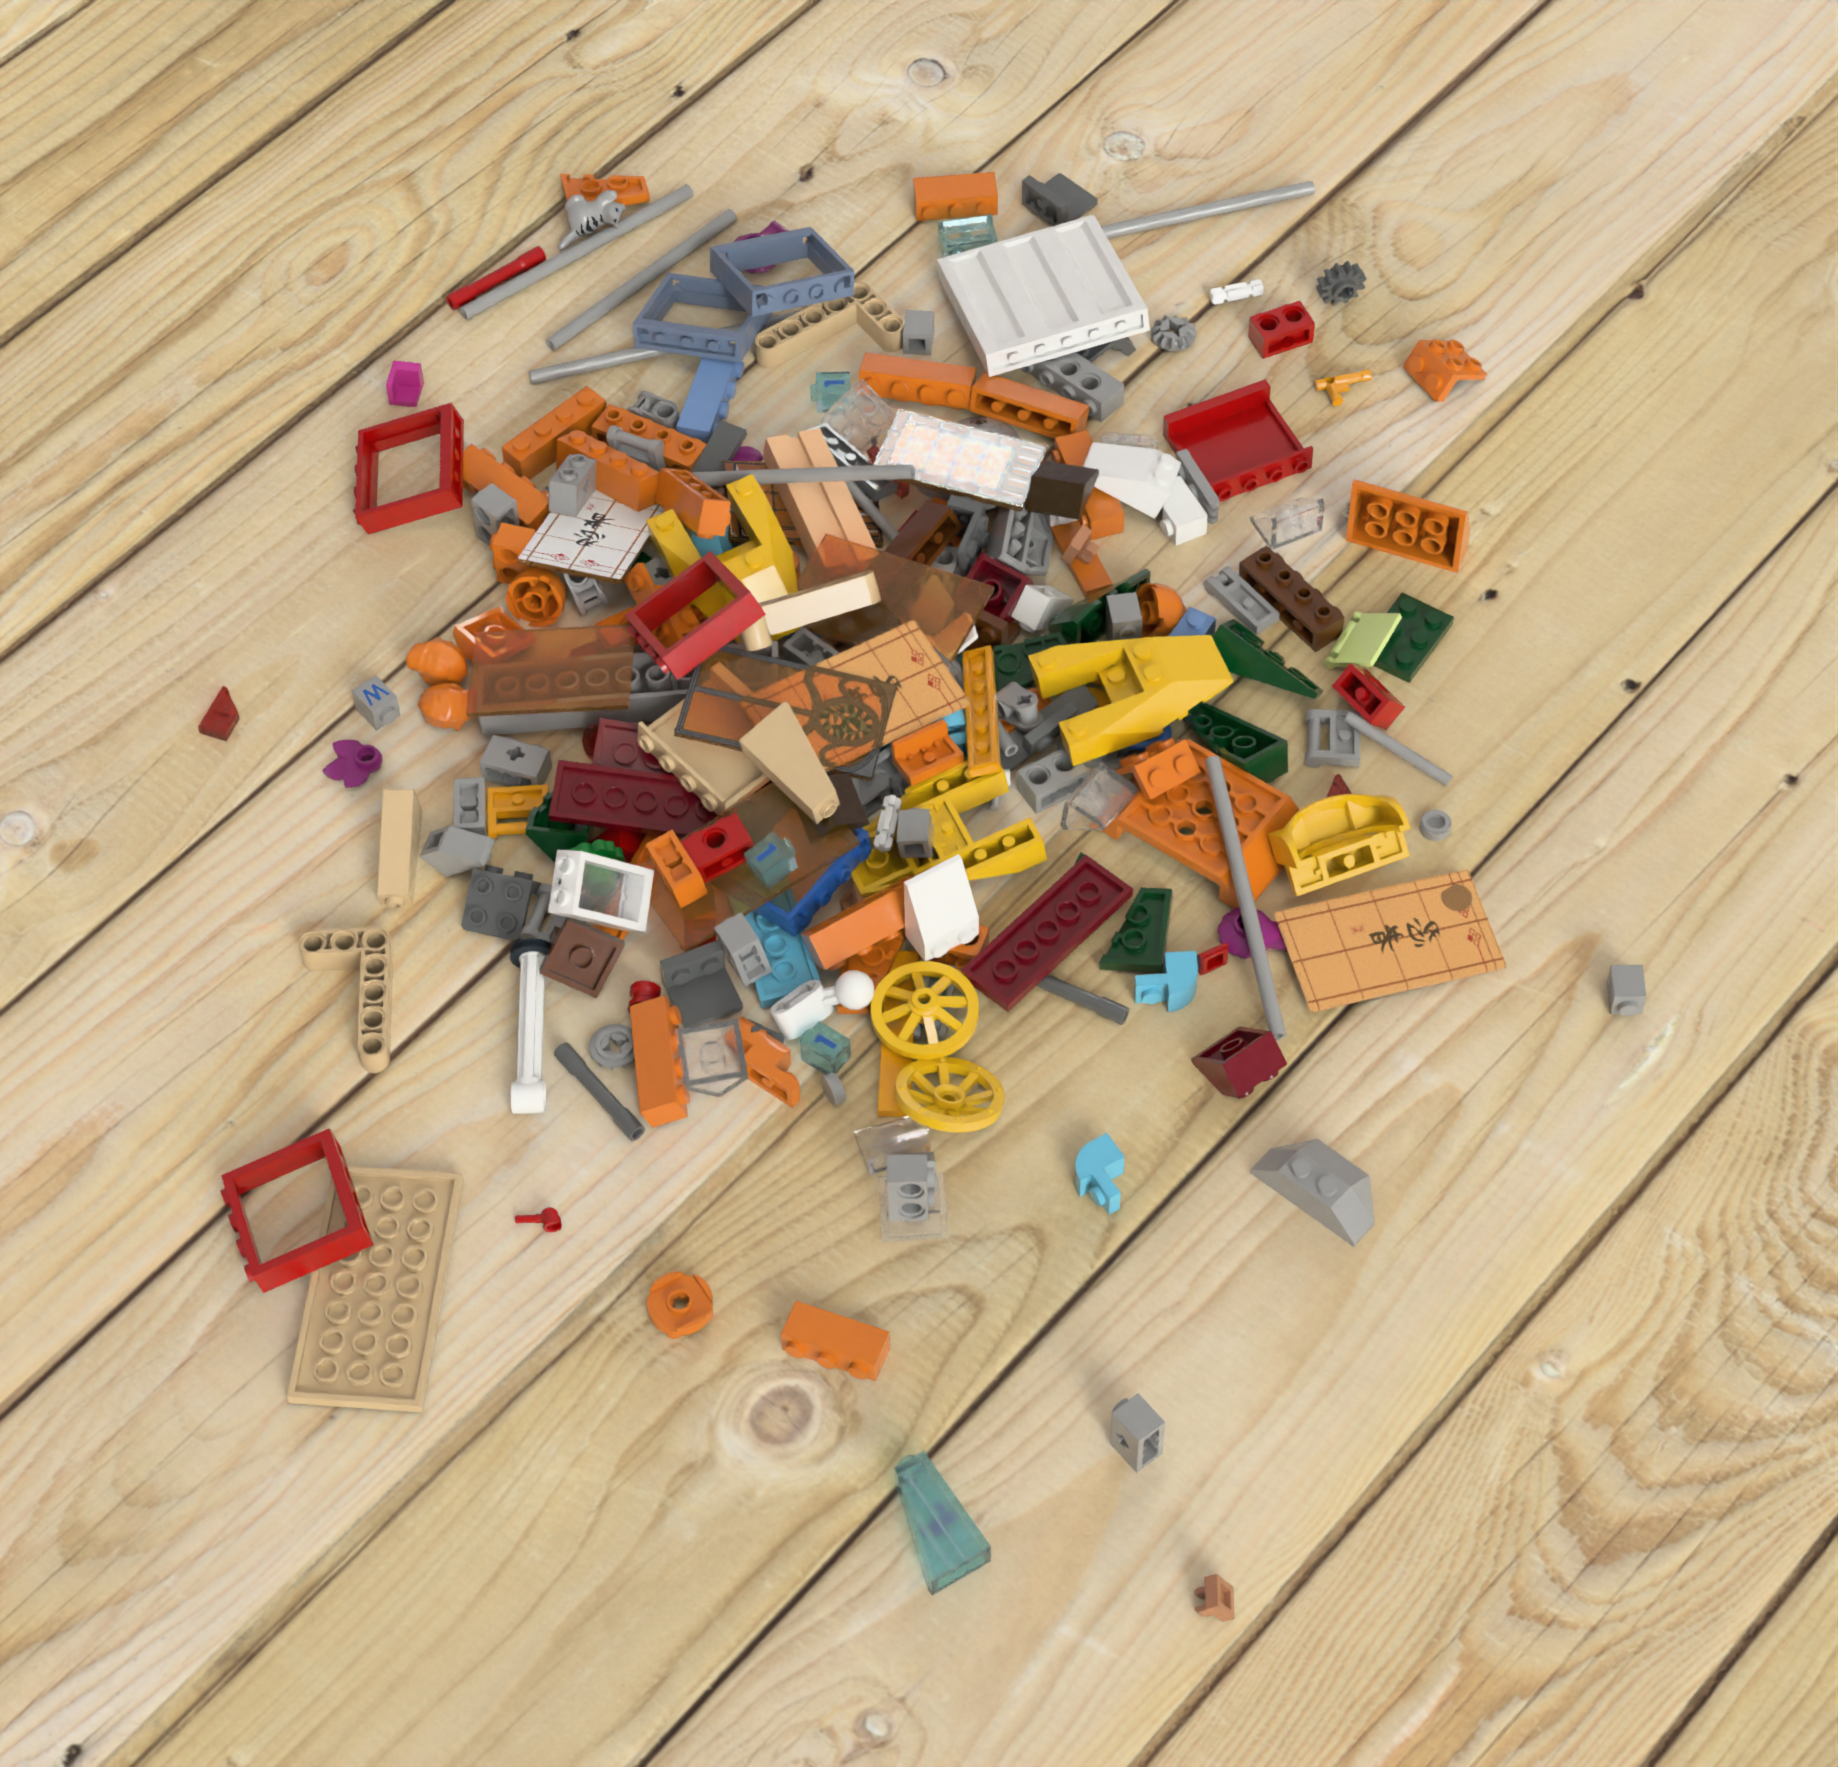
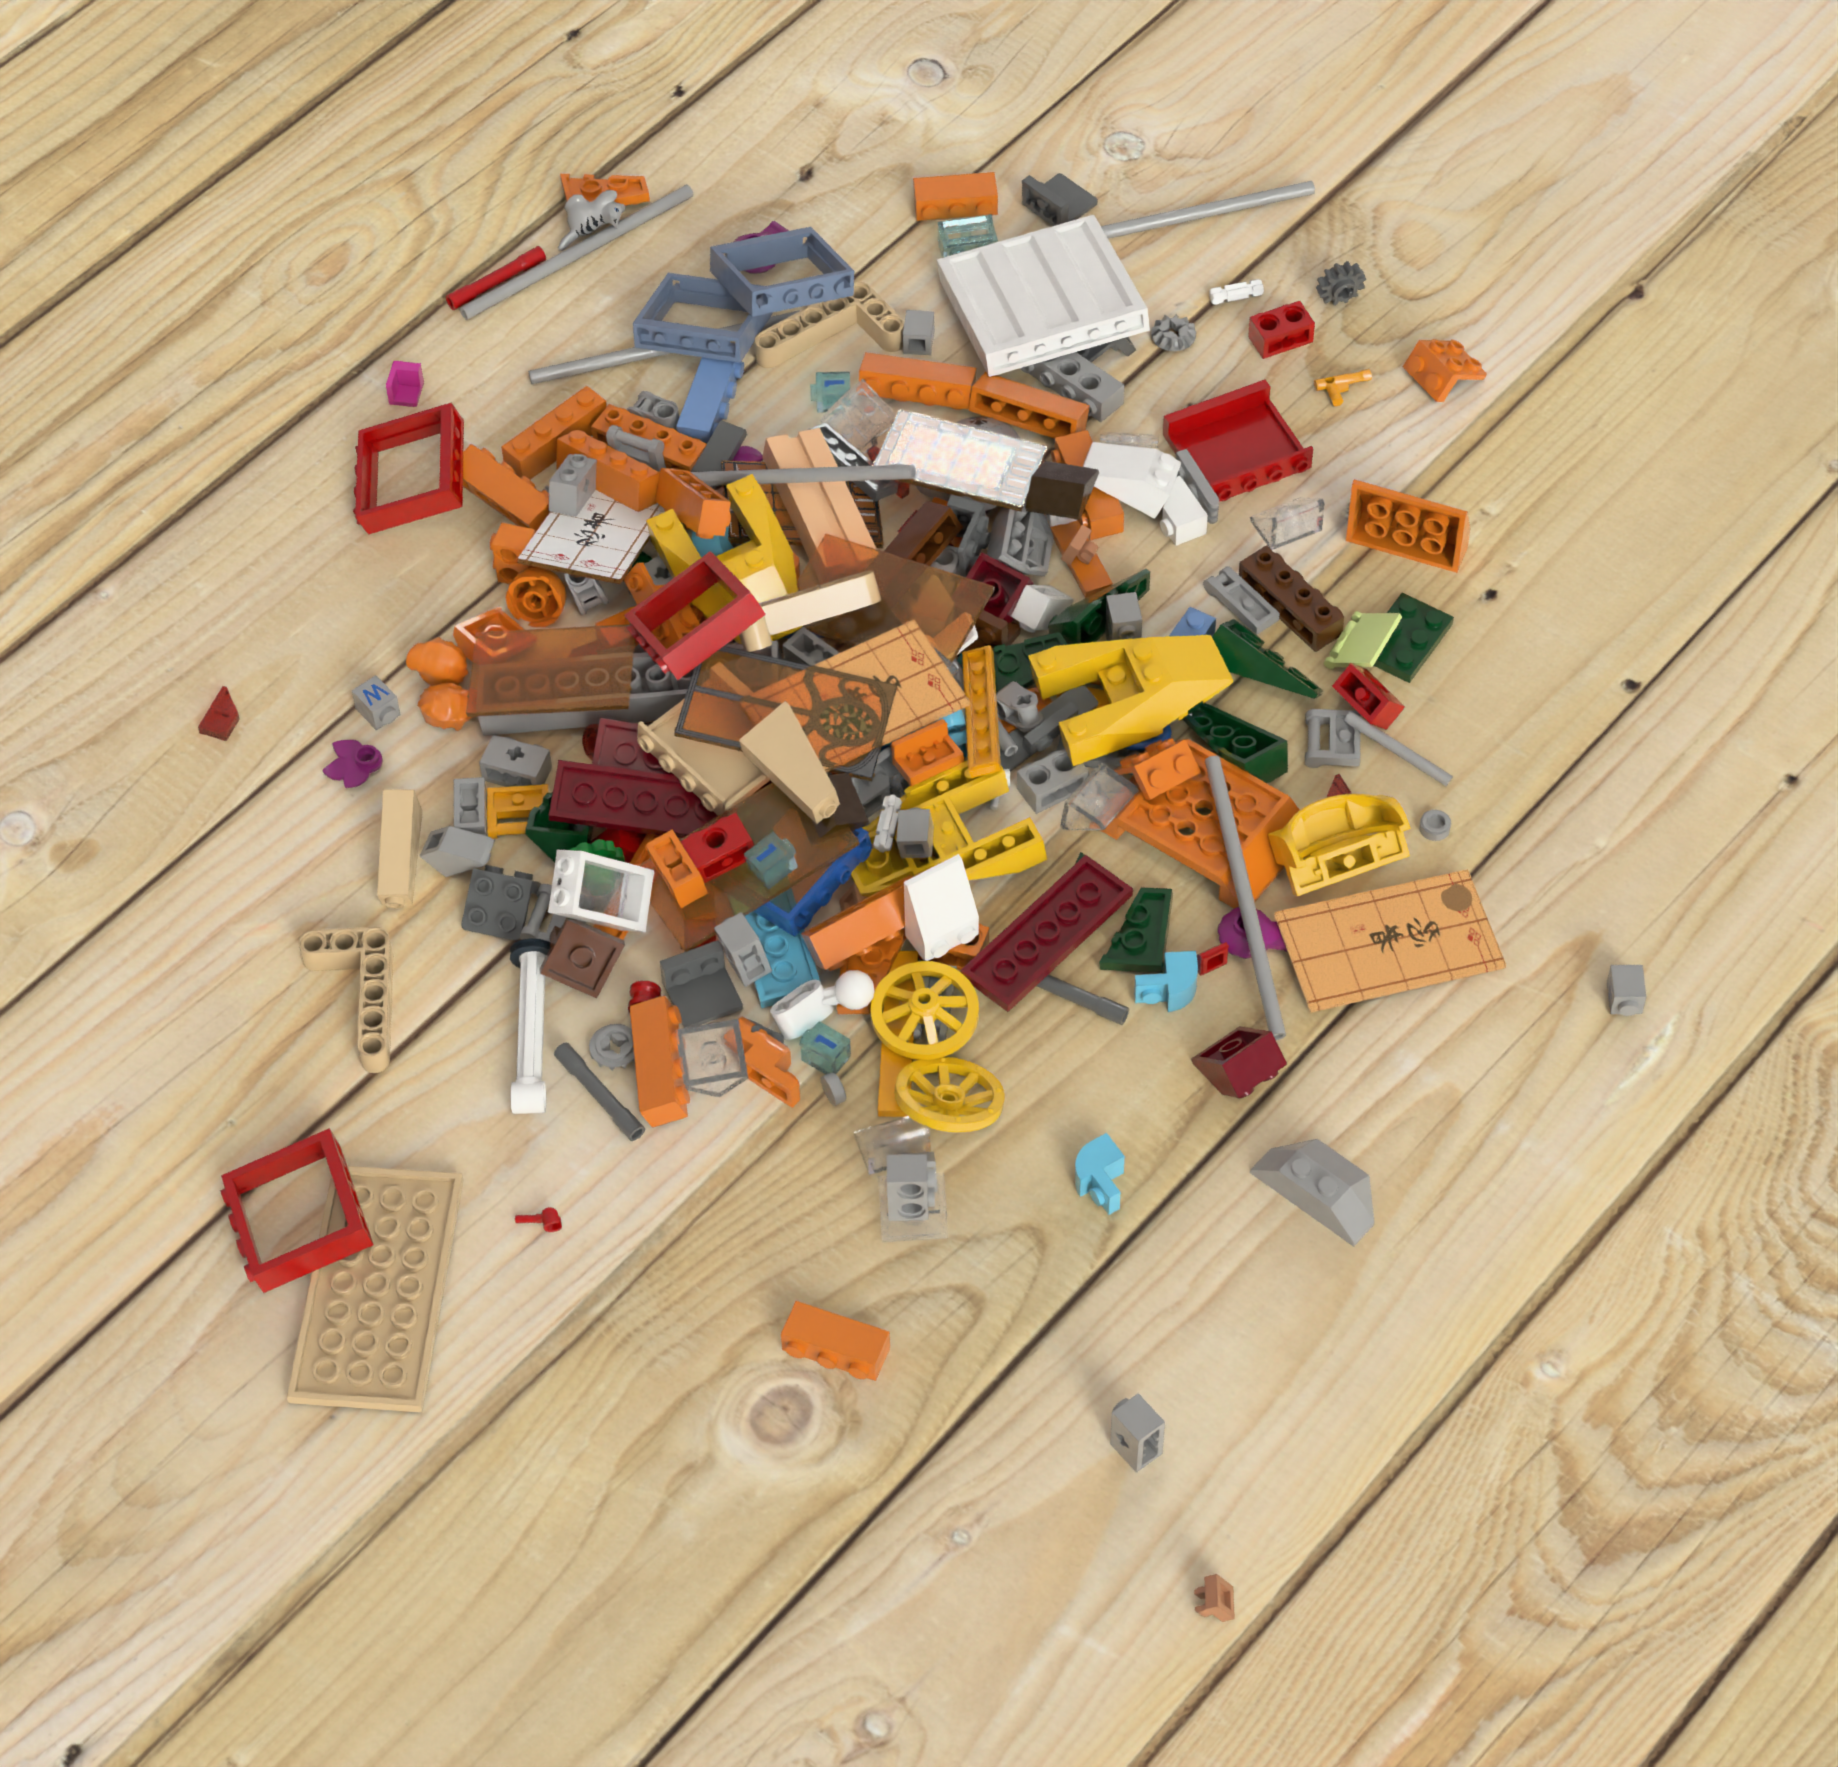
(490, 509): light grey brick -> none
(641, 280): light grey piece -> none
(679, 1321): orange plate -> none
(871, 510): light grey bar -> none
(940, 1527): clear light blue slope -> none
(1160, 609): orange cylinder -> none

